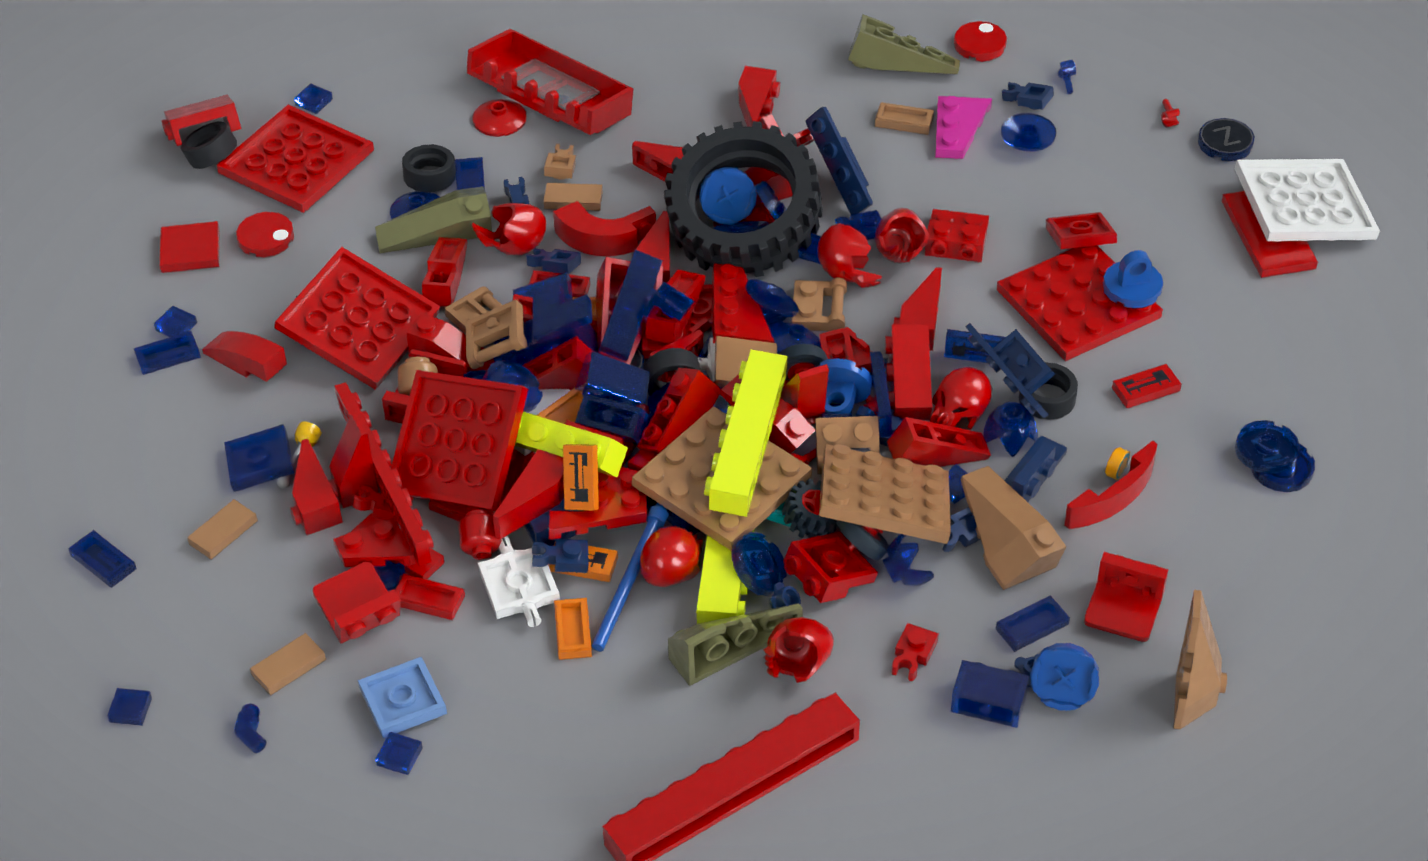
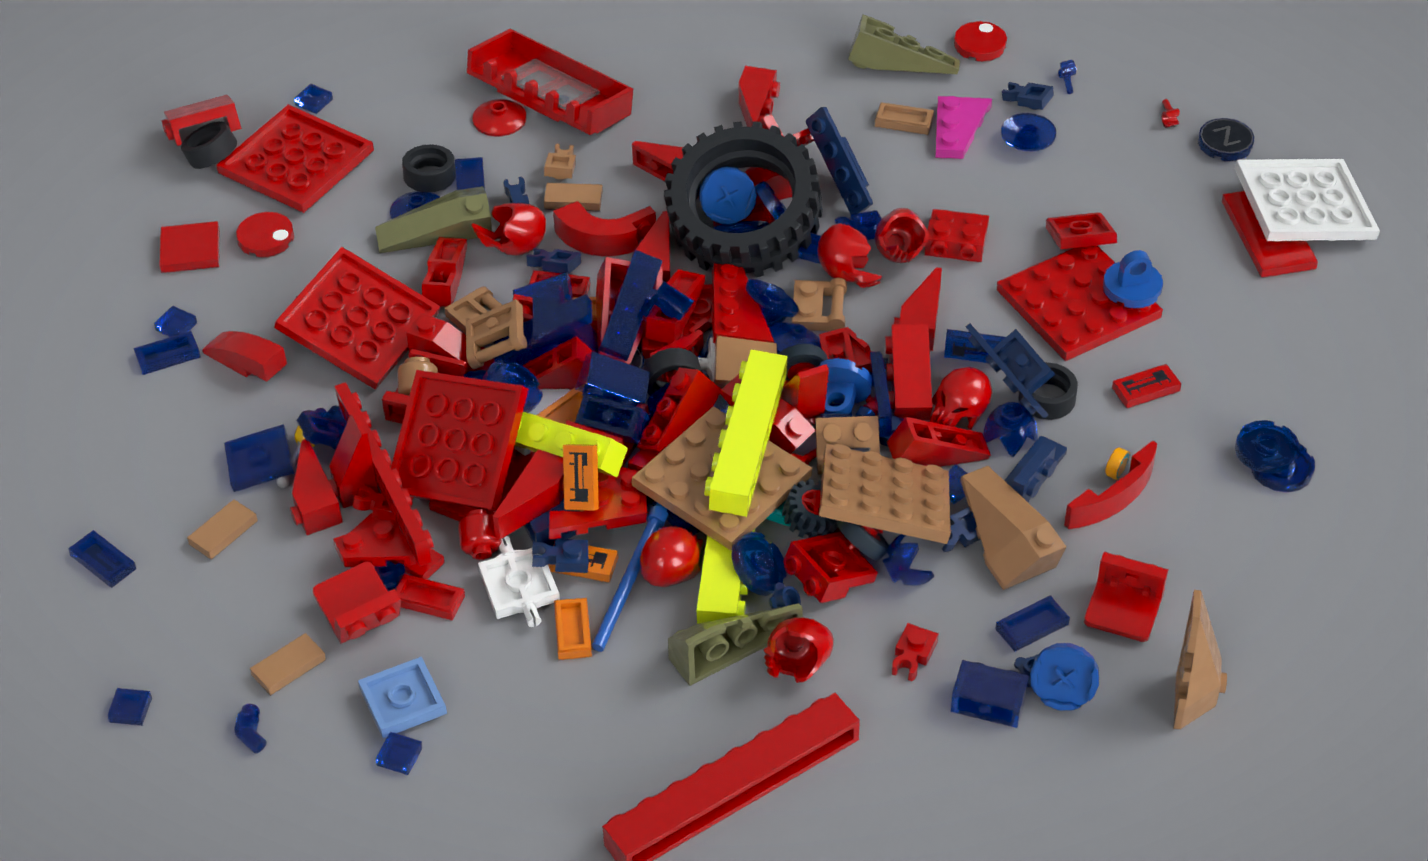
(322, 426): none -> clear blue wing

